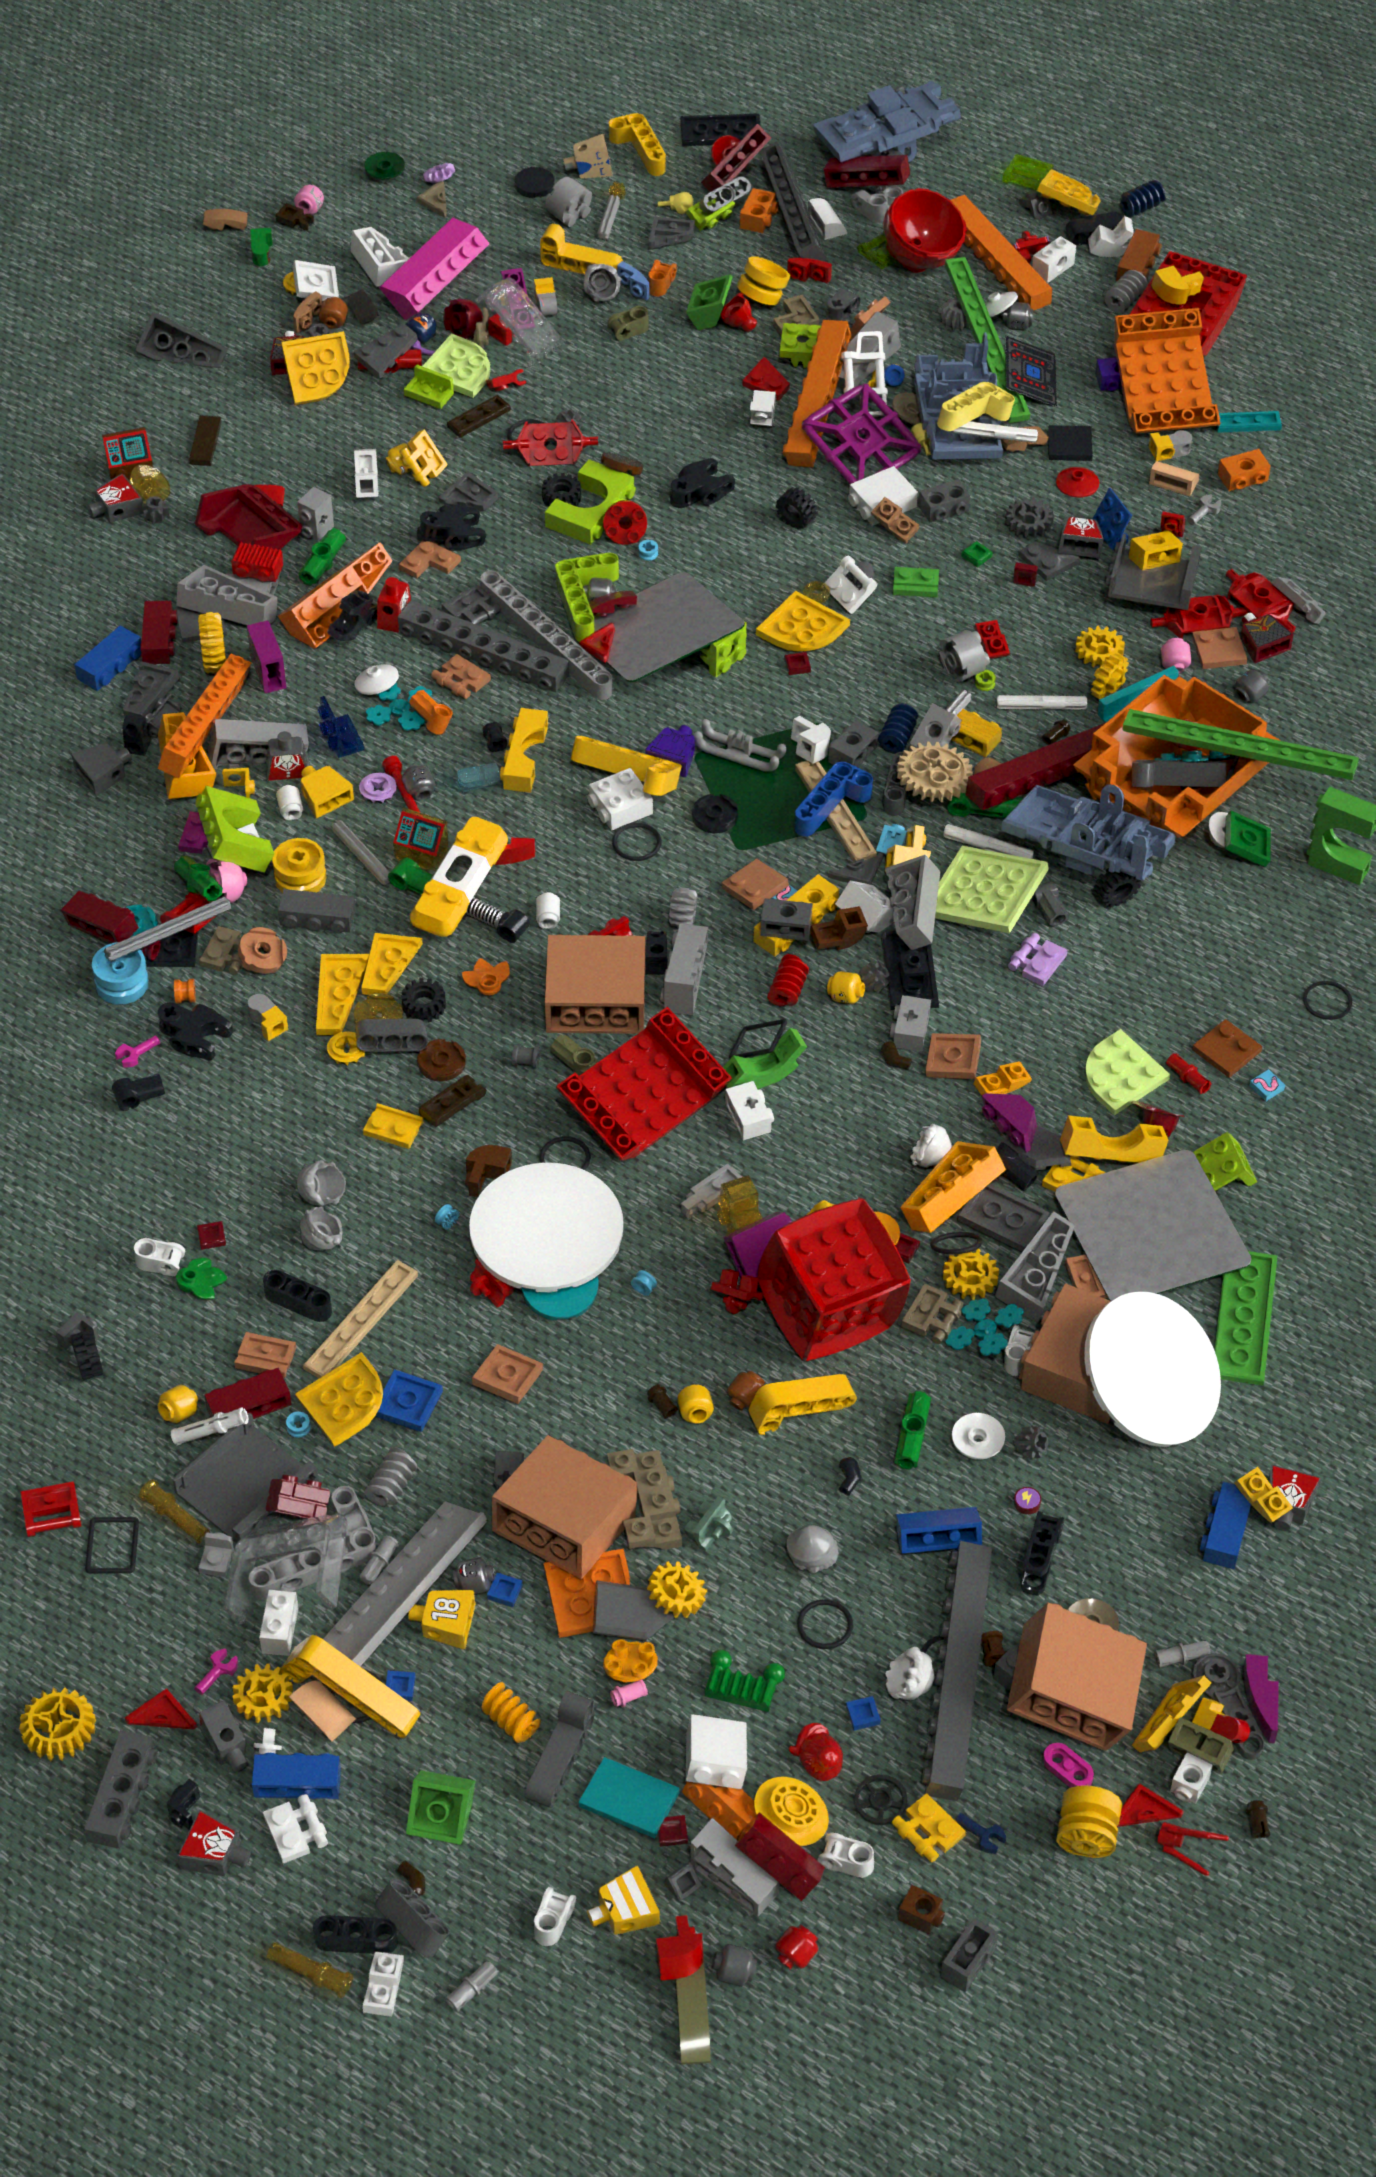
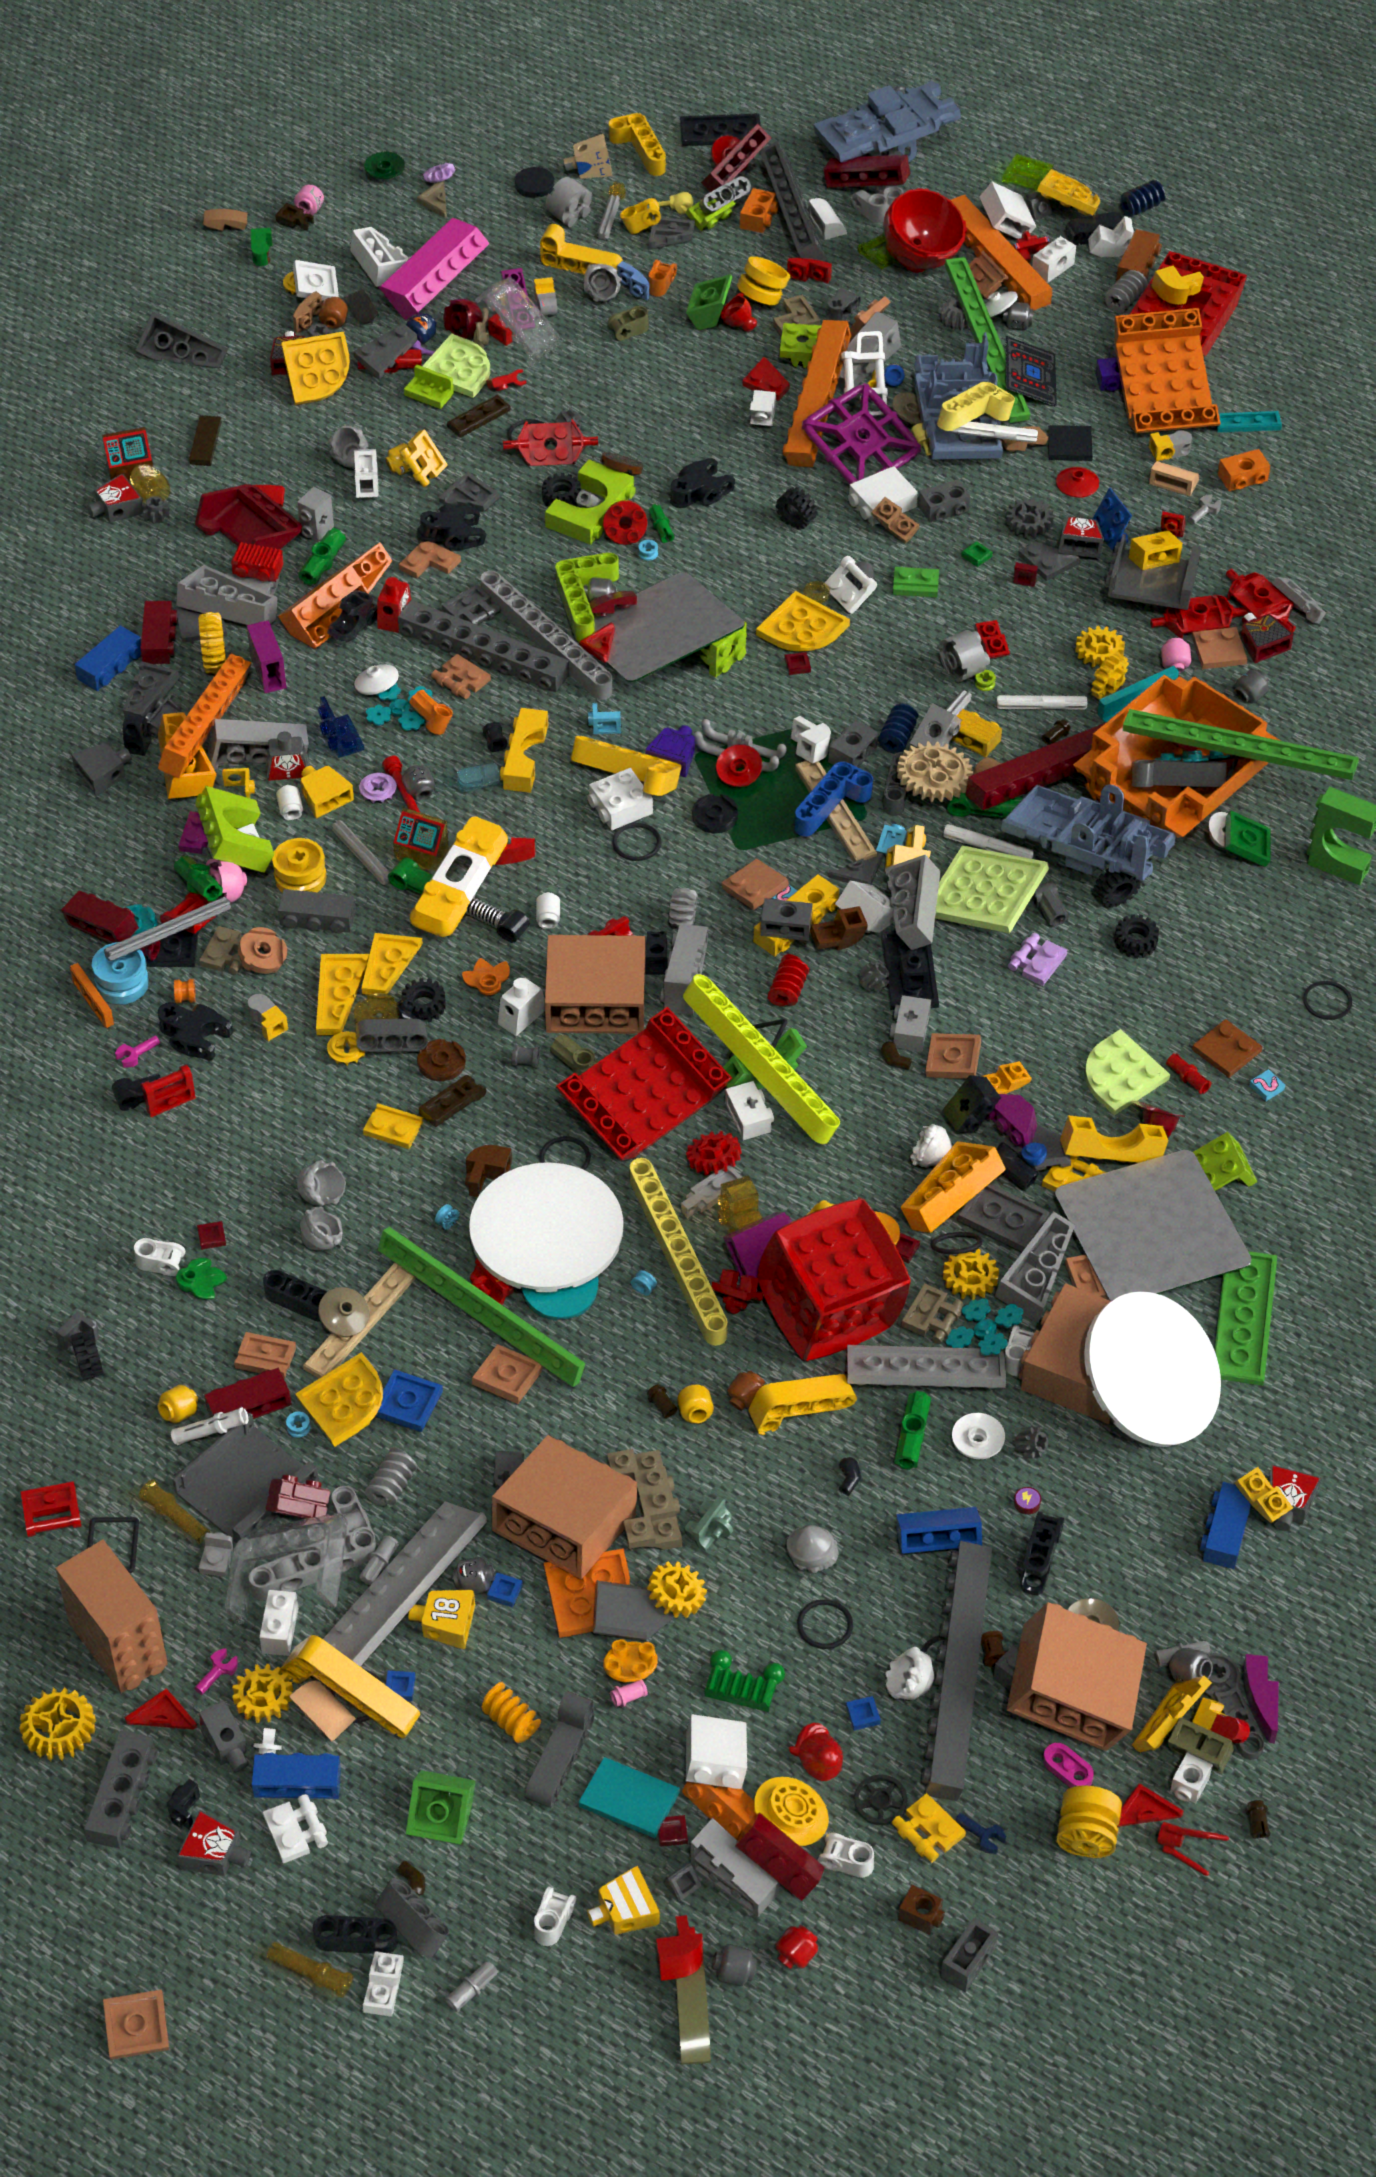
(91, 995): none -> orange tile
(112, 1616): none -> nougat brick
(136, 2024): none -> nougat plate
(178, 1093): none -> red plate
(336, 1319): none -> dark tan dish
(344, 443): none -> light grey hair
(404, 1009): none -> black arm
(481, 1307): none -> bright green plate
(520, 1006): none -> white torso
(587, 499): none -> light grey bar
(604, 721): none -> medium azure bracket
(640, 216): none -> yellow piece
(661, 523): none -> green axle
(678, 1251): none -> light yellow beam
(713, 1152): none -> red gear
(736, 757): none -> red dish
(761, 1059): none -> neon yellow beam
(845, 987): yellow head -> none
(924, 1366): none -> light grey plate
(971, 1104): none -> black brick
(987, 274): none -> nougat plate
(1007, 210): none -> white brick
(1034, 1153): none -> blue plate
(1133, 946): none -> black tyre
(1189, 1664): none -> flat silver head

